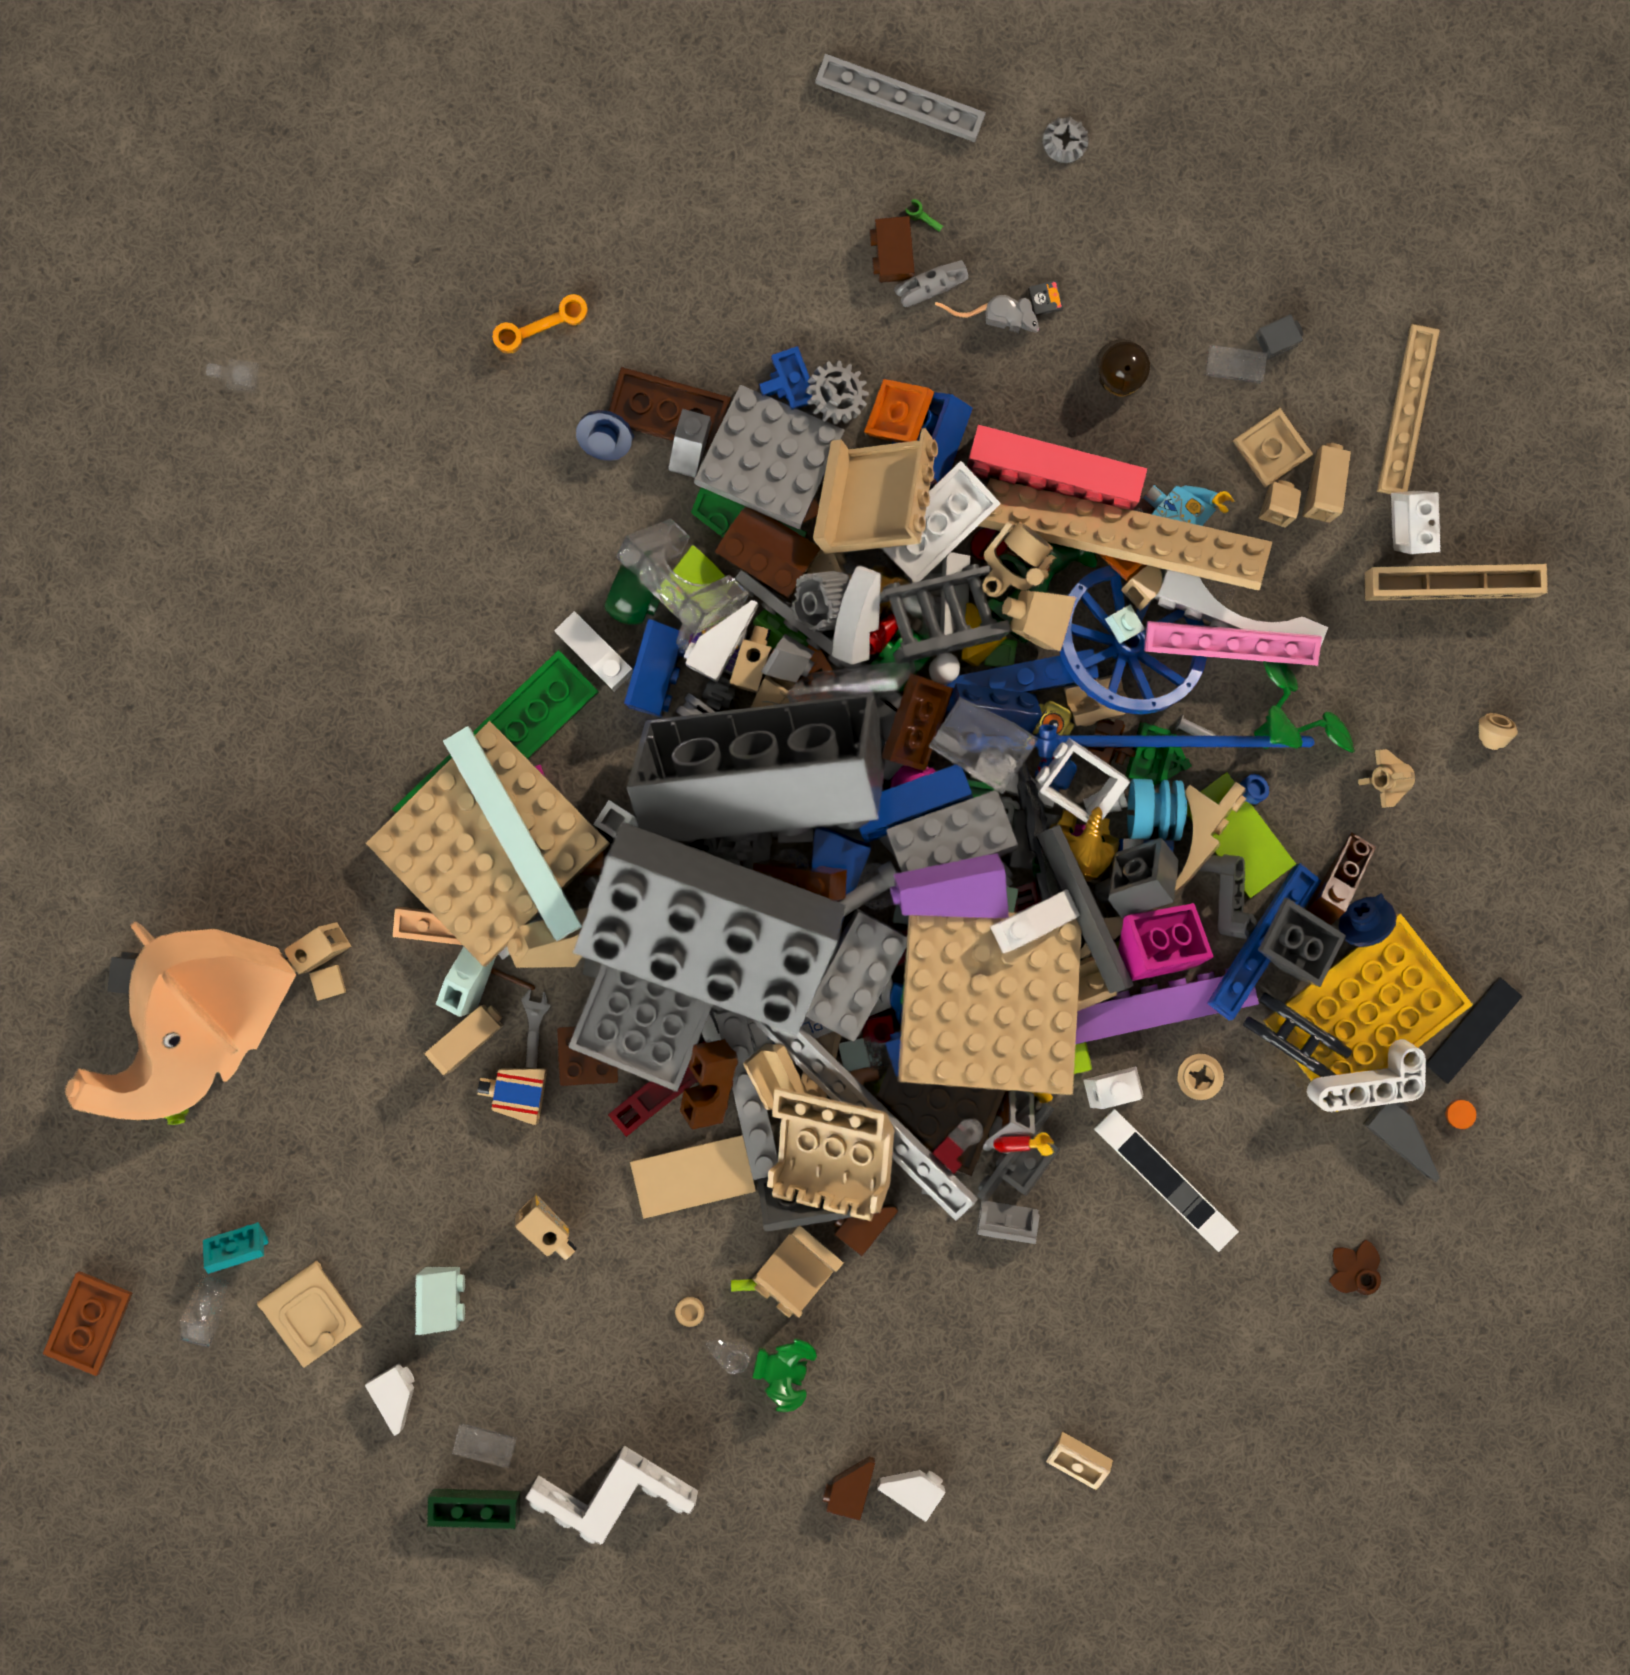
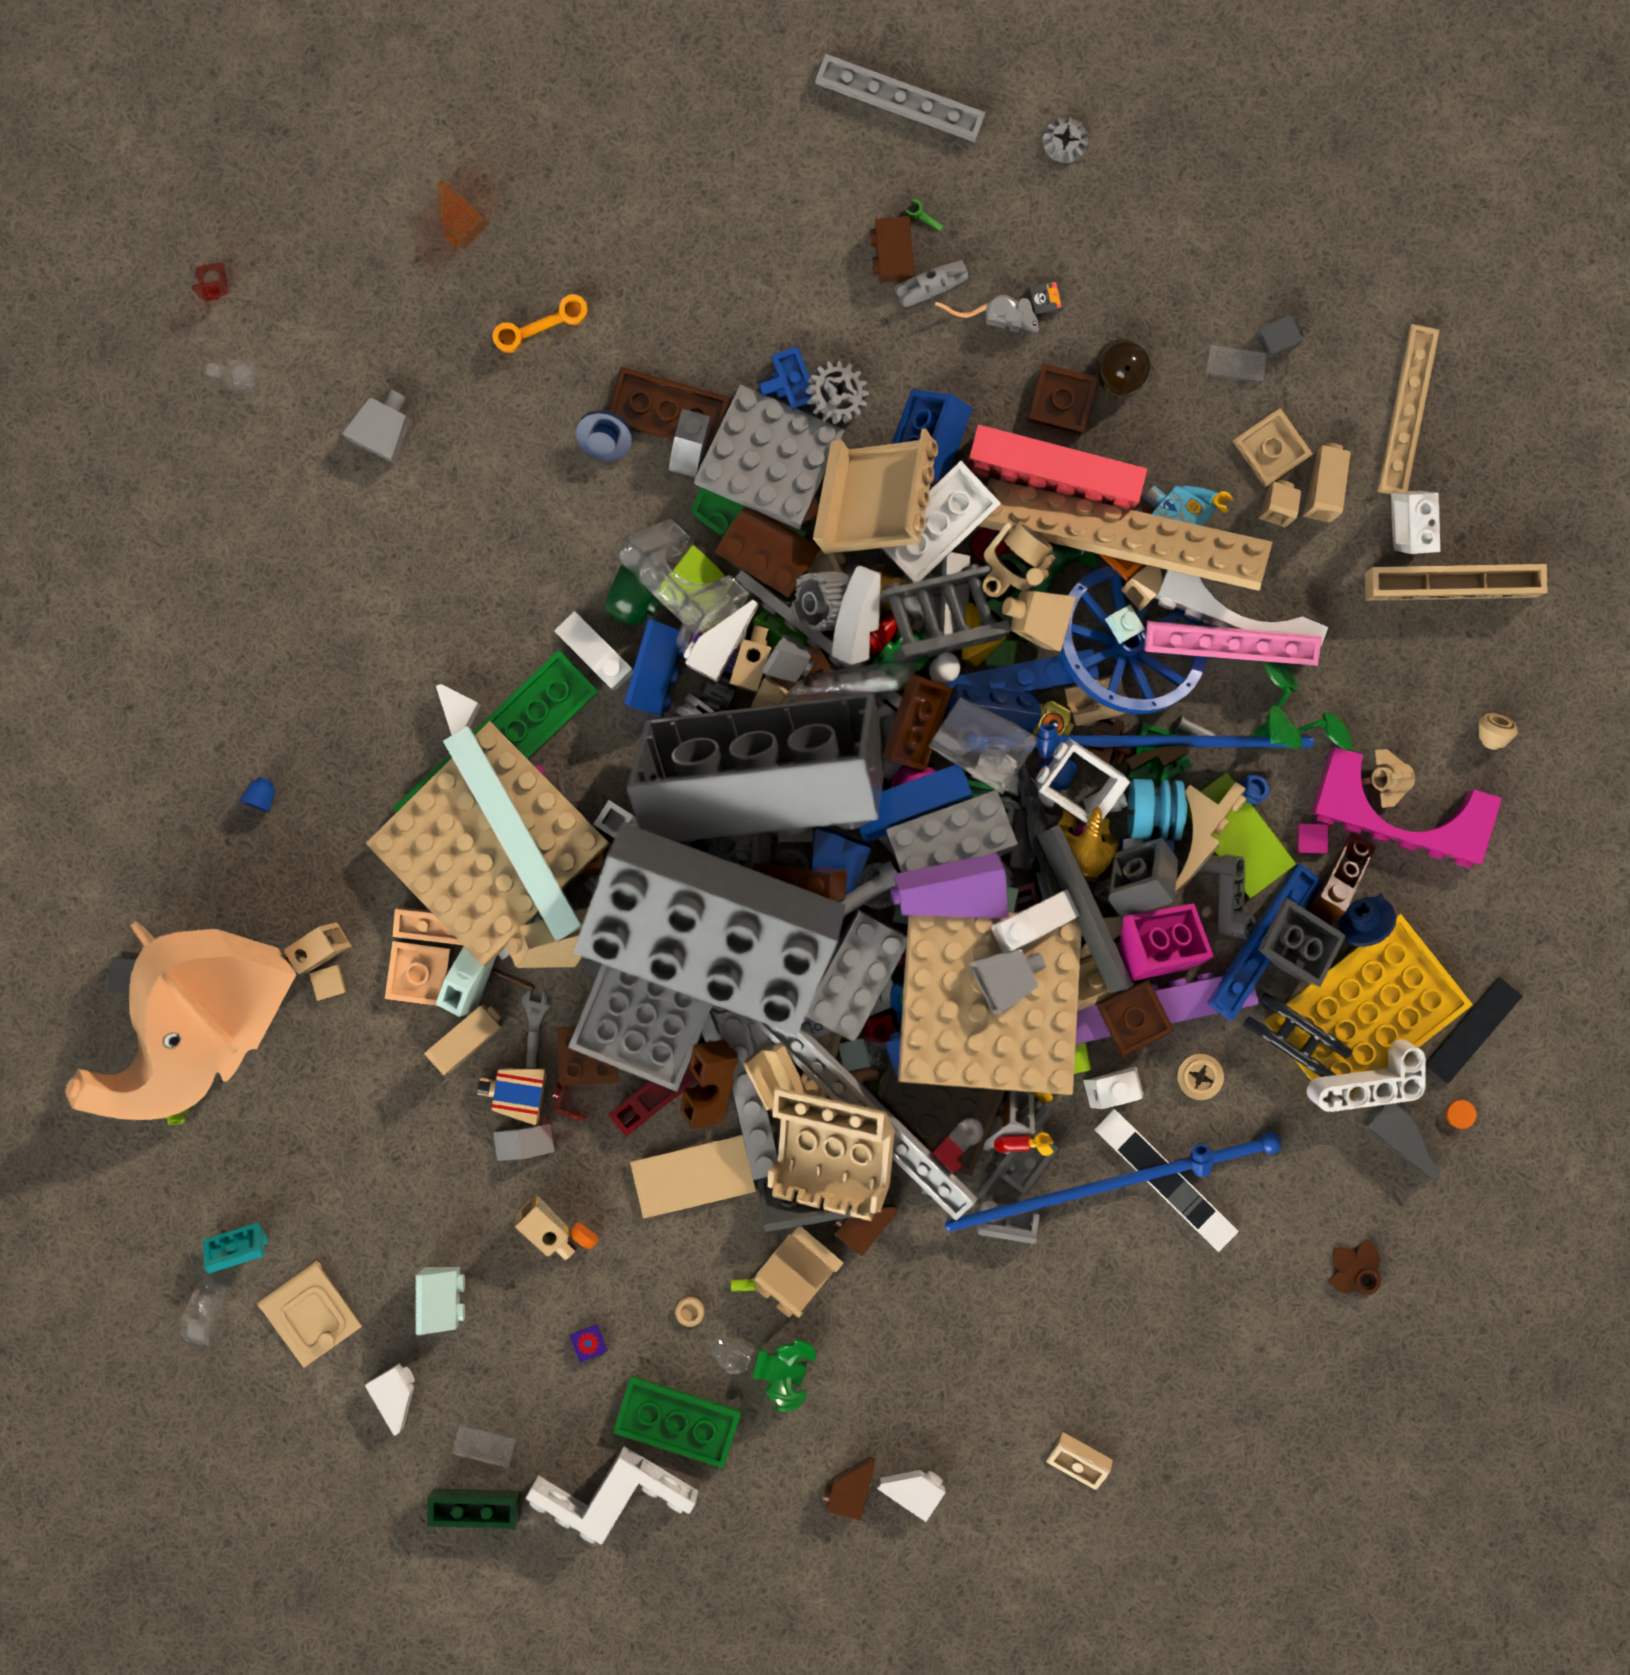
(87, 1323): dark orange plate -> none
(211, 290): none -> clear red bracket
(259, 794): none -> blue hat
(380, 426): none -> light grey torso
(416, 972): none -> light nougat plate
(457, 708): none -> white slope
(458, 218): none -> clear orange slope
(524, 1142): none -> light grey slope
(559, 1095): none -> clear red bracket
(583, 1236): none -> orange tile
(588, 1343): none -> dark purple tile
(677, 1421): none -> green plate
(899, 411): orange plate -> none
(1007, 978): none -> light grey torso
(1062, 399): none -> reddish brown plate
(1134, 1017): none -> reddish brown tile
(1165, 756): none -> dark brown slope
(1200, 1161): none -> blue bar
(1312, 838): none -> dark pink tile
(1343, 801): none -> dark pink arch

